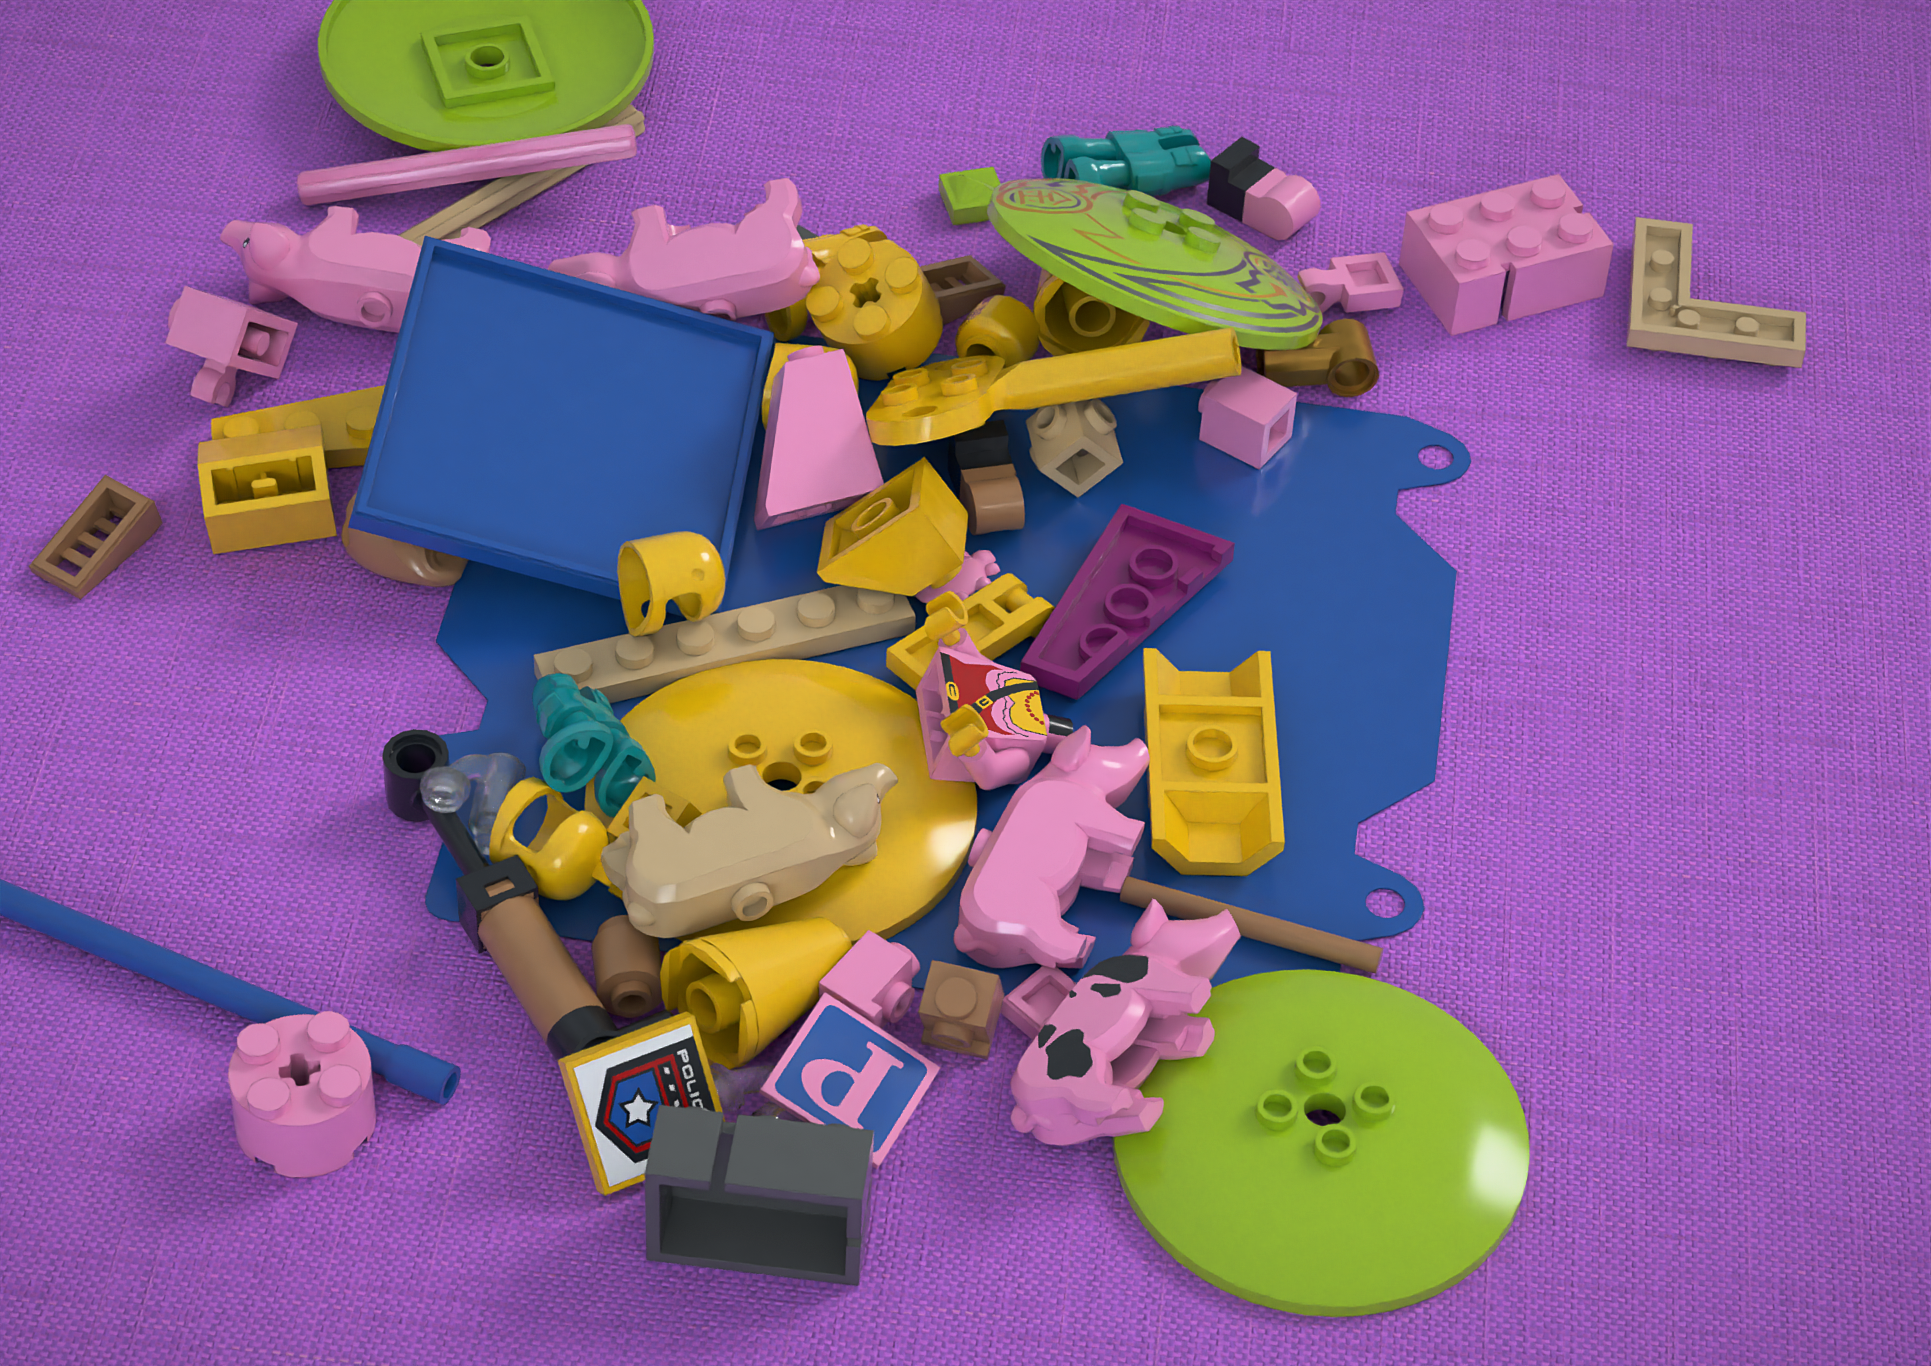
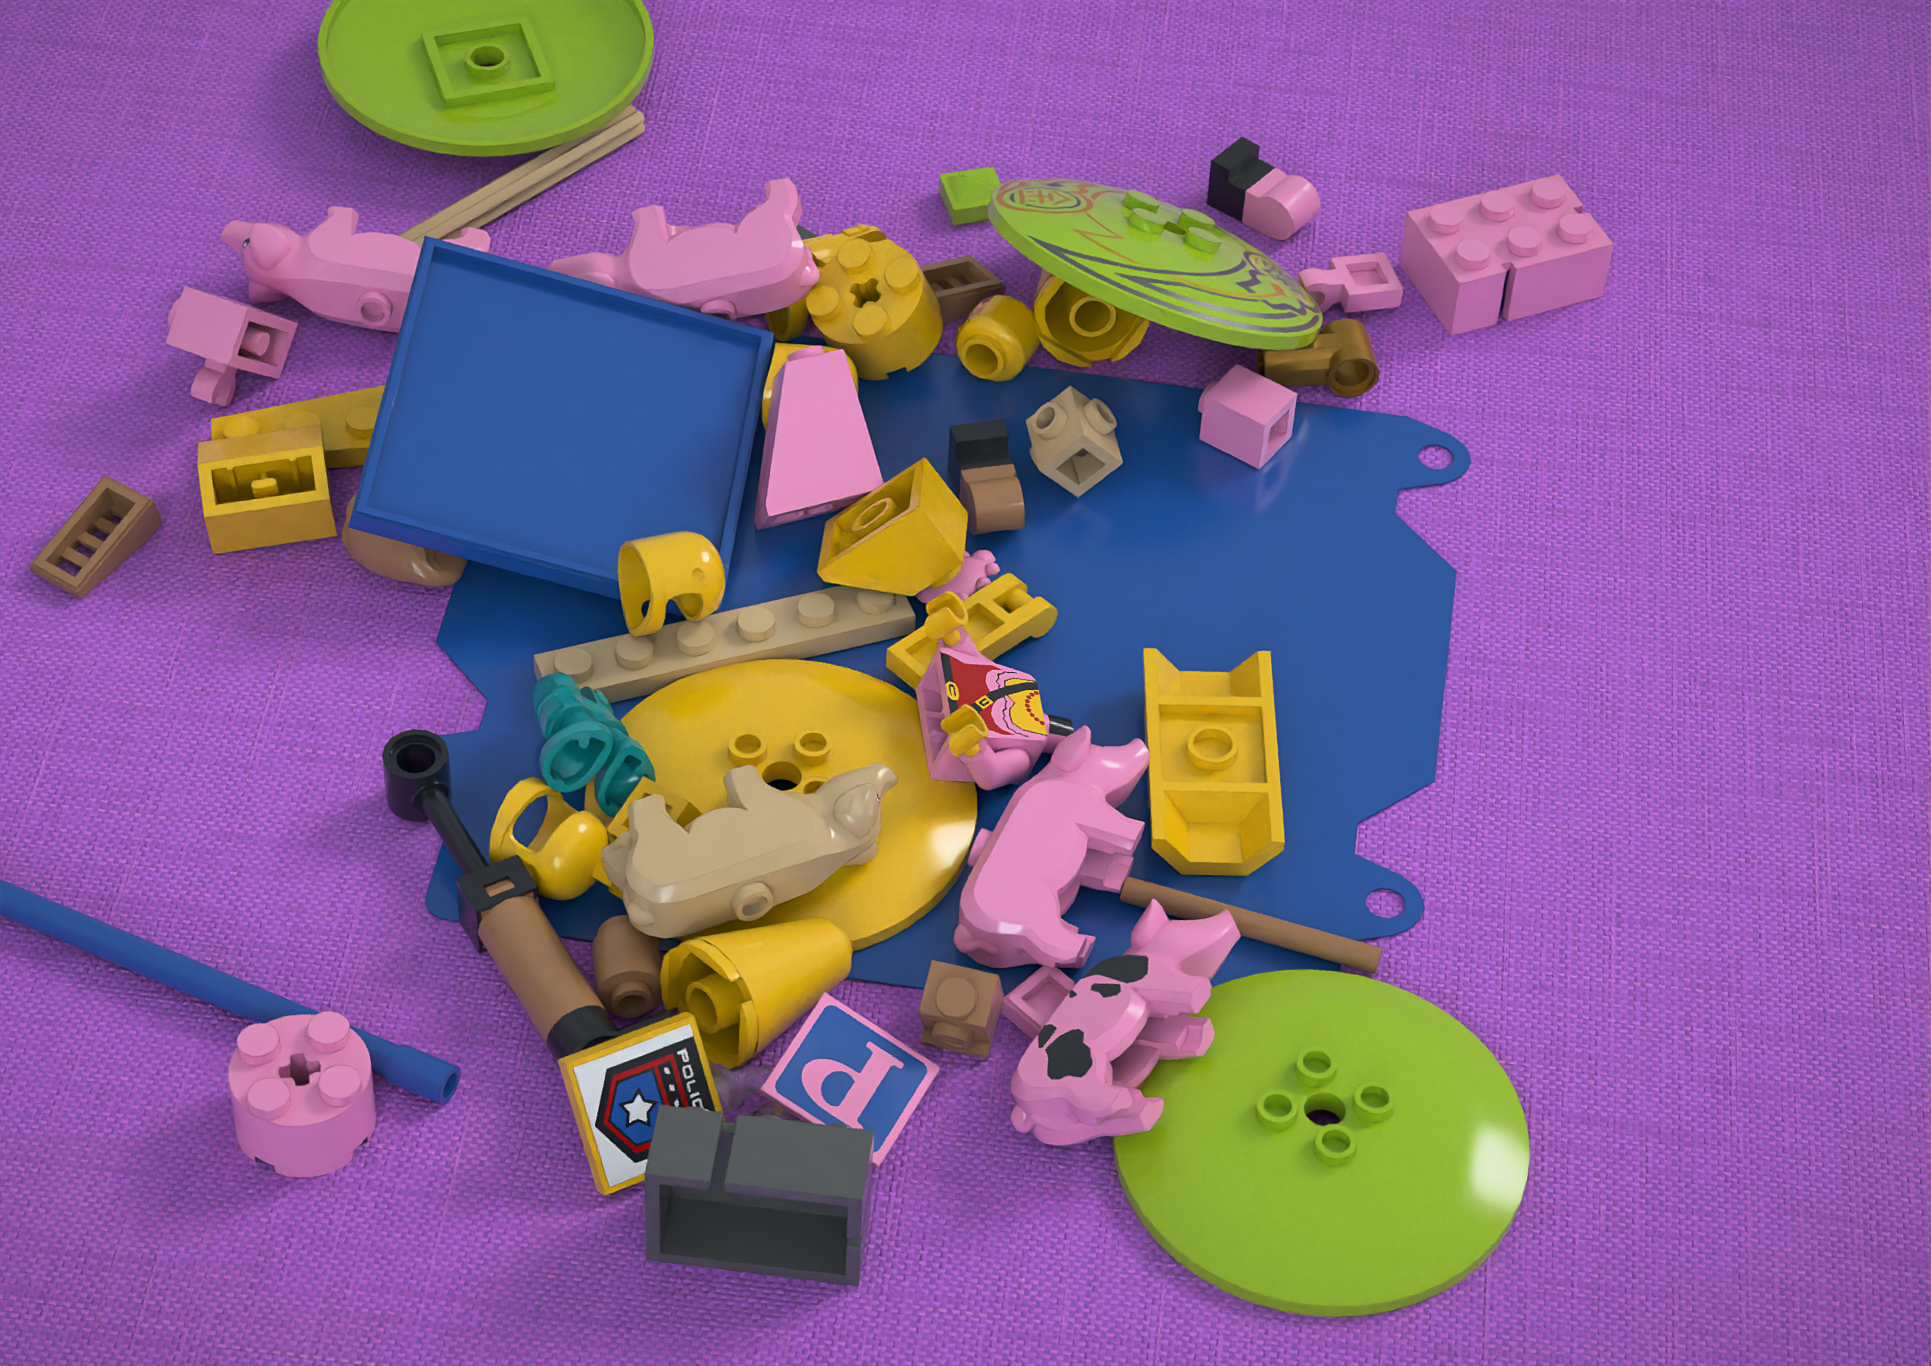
(450, 786): clear plant -> none
(467, 164): bright pink axle -> none
(874, 979): bright pink brick -> none
(966, 390): yellow piece -> none
(1120, 596): magenta wing -> none
(1130, 159): teal piece -> none
(1670, 321): tan plate -> none

